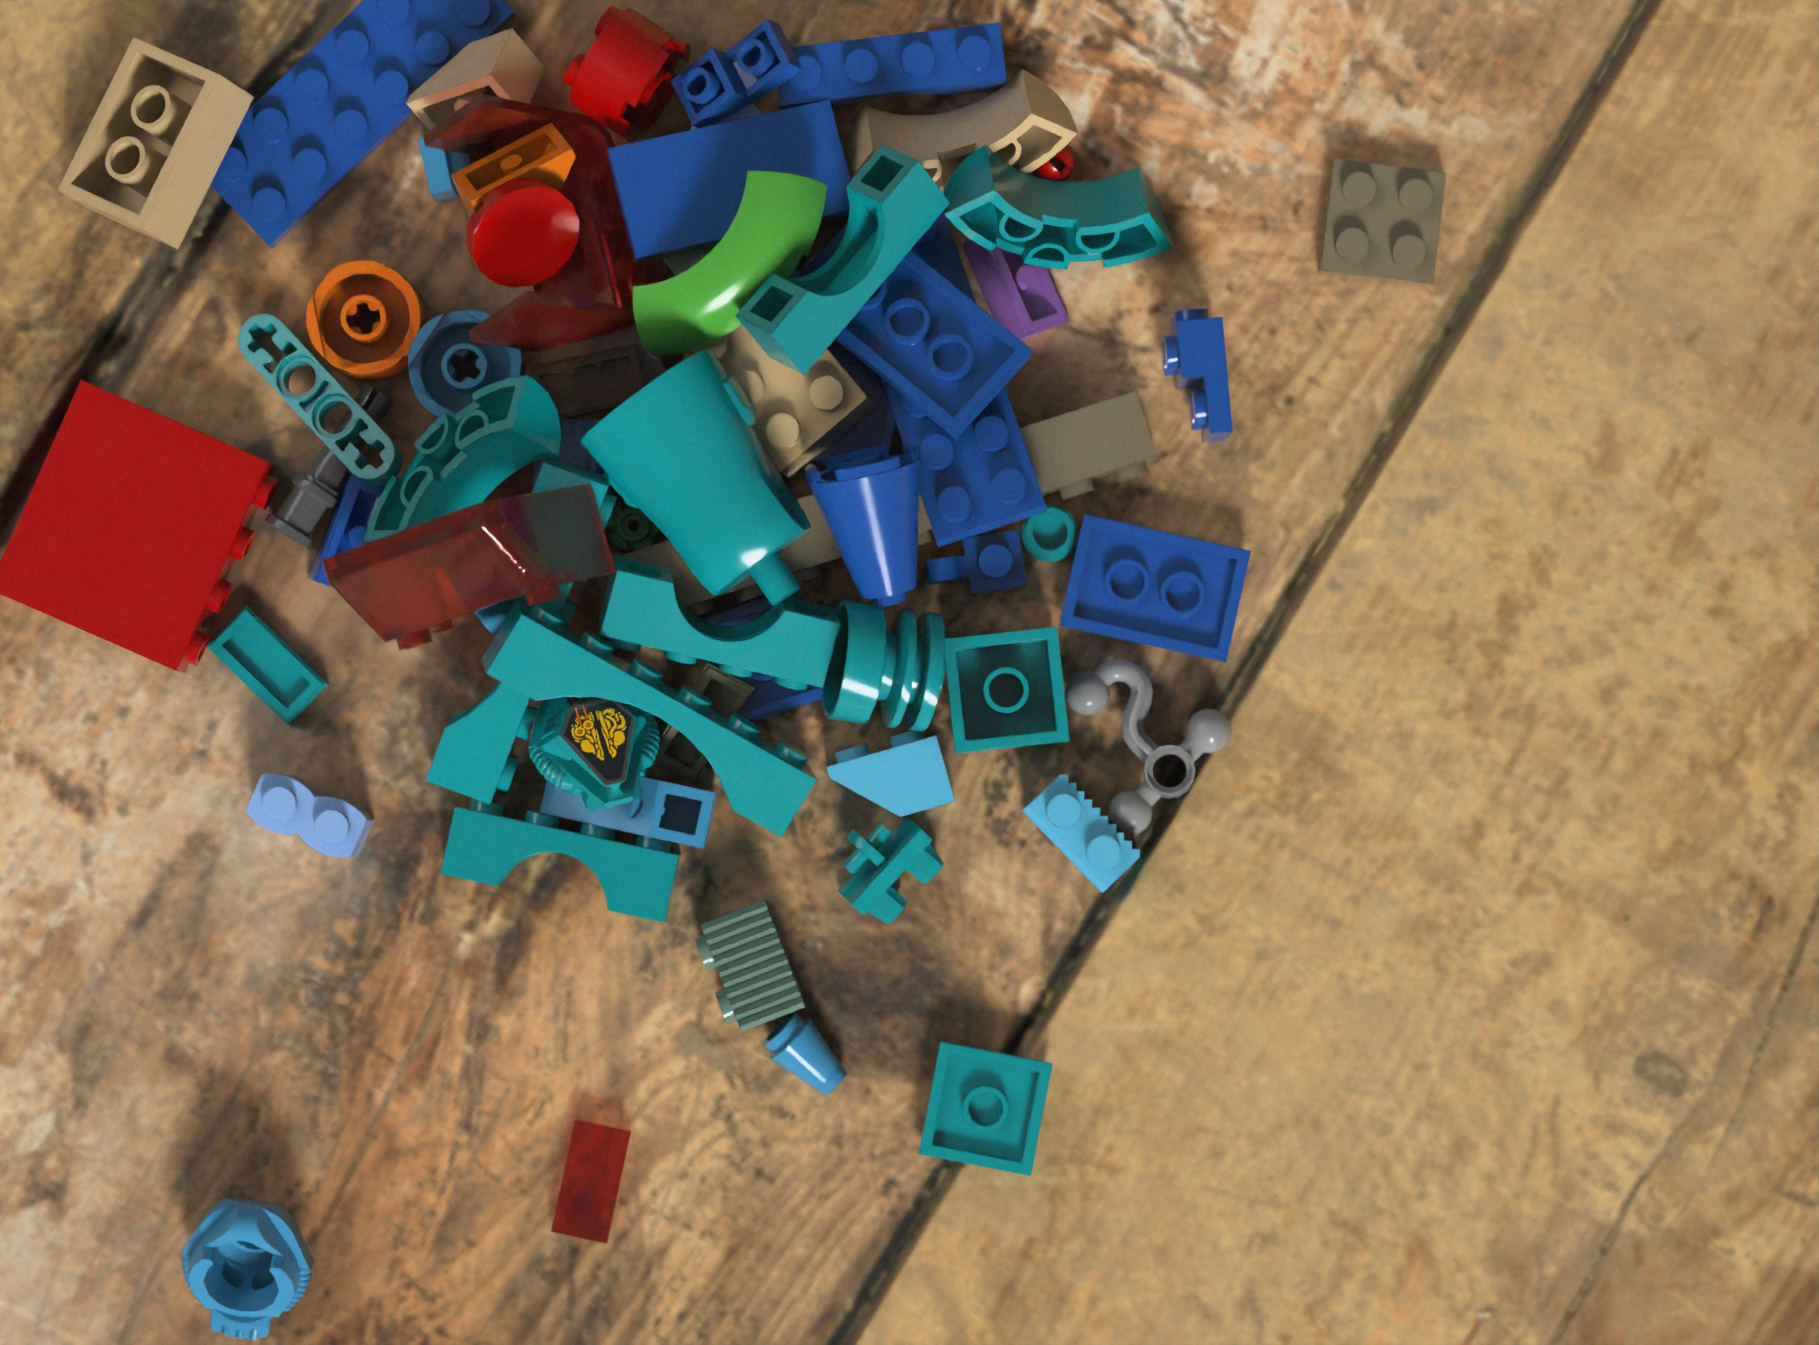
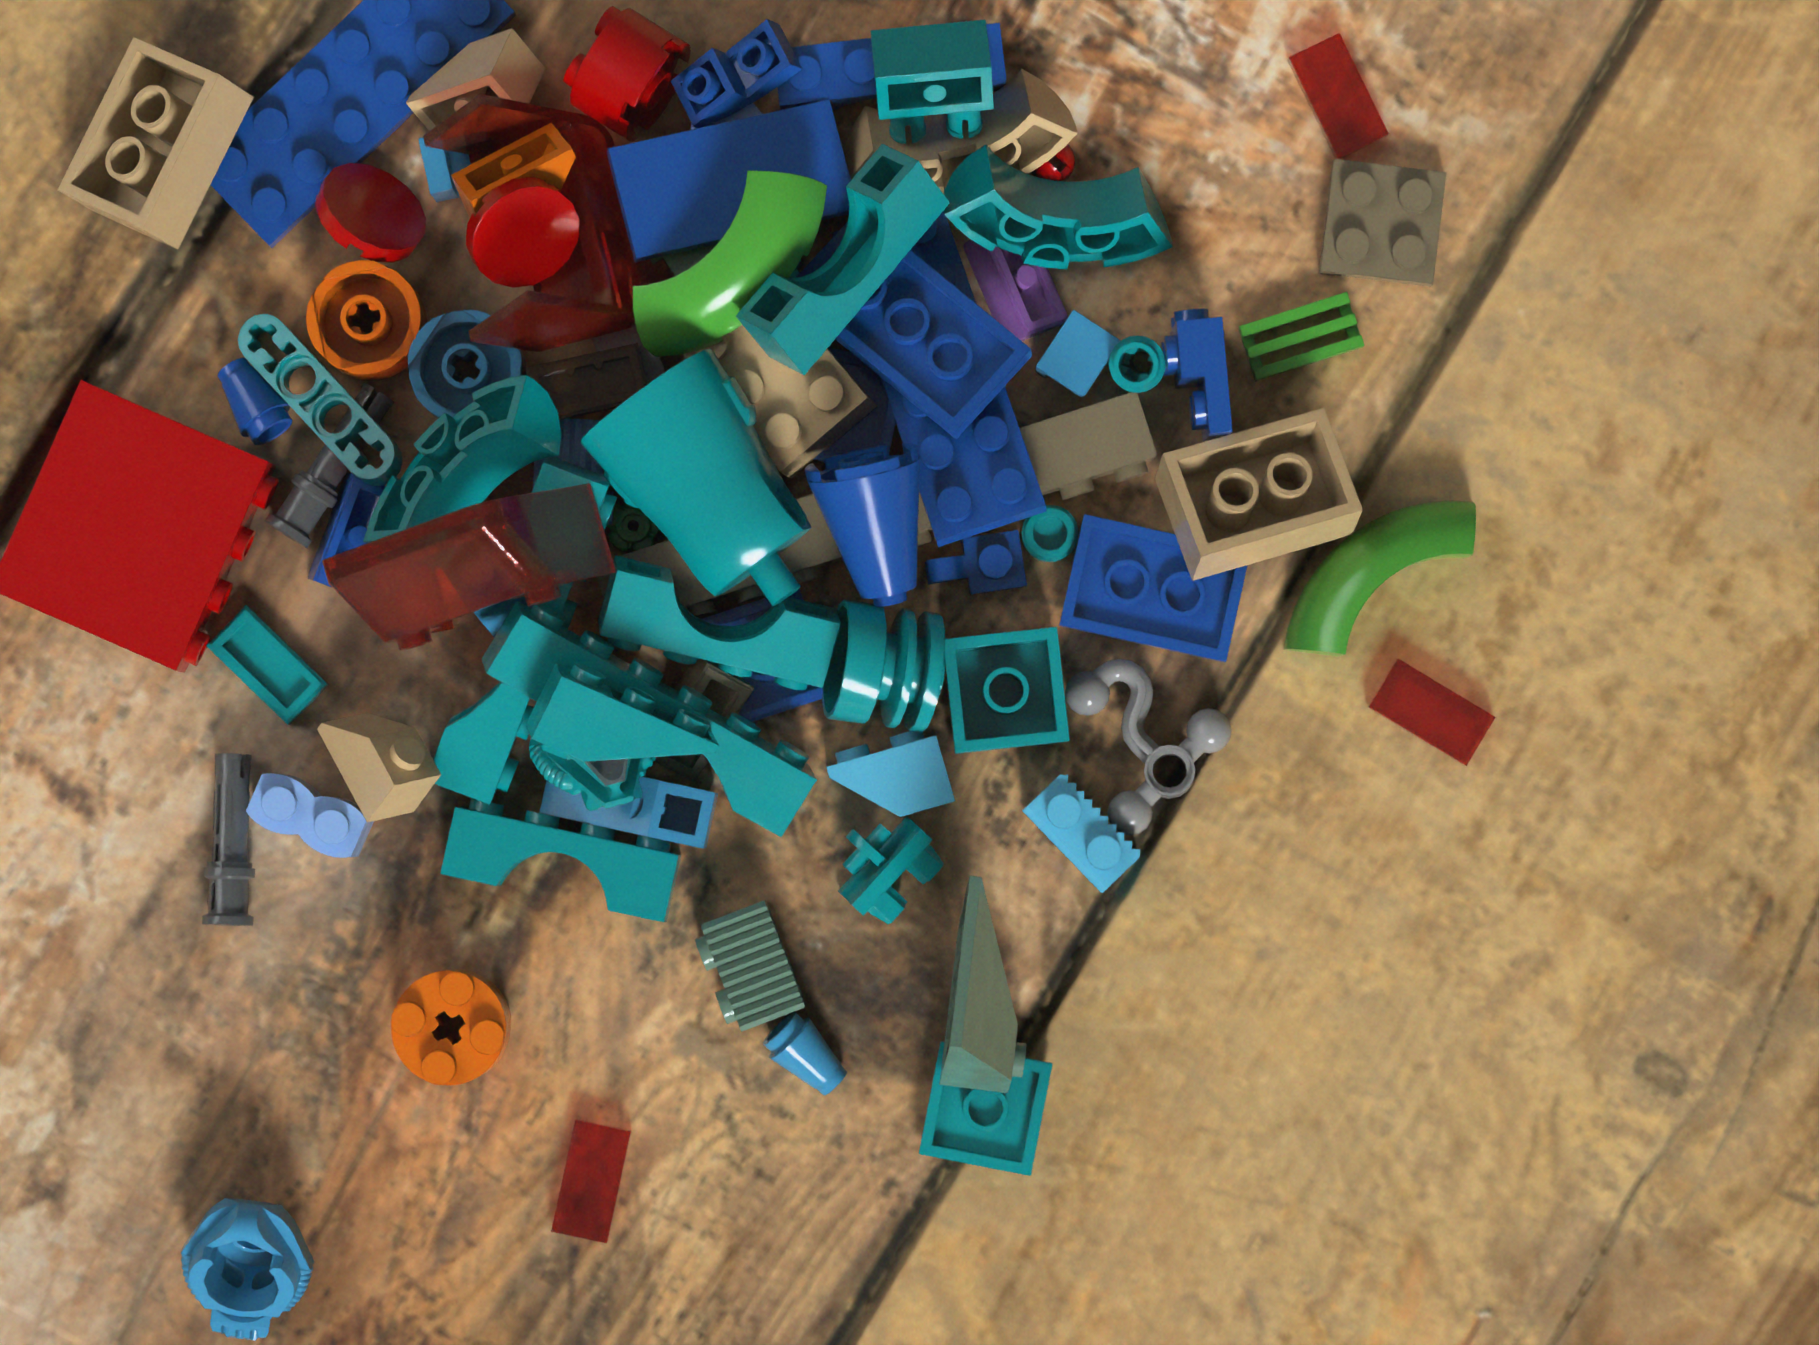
(229, 868): none -> dark grey pin
(254, 402): none -> blue cone
(370, 212): none -> red tile
(381, 763): none -> tan slope
(418, 1020): none -> orange brick
(603, 724): none -> teal slope
(932, 73): none -> teal brick
(981, 1017): none -> sand green slope
(1077, 354): none -> dark azure panel
(1123, 368): none -> teal cone
(1258, 494): none -> tan brick
(1337, 96): none -> clear red tile
(1347, 322): none -> bright green tile
(1366, 560): none -> bright green brick
(1431, 712): none -> clear red tile

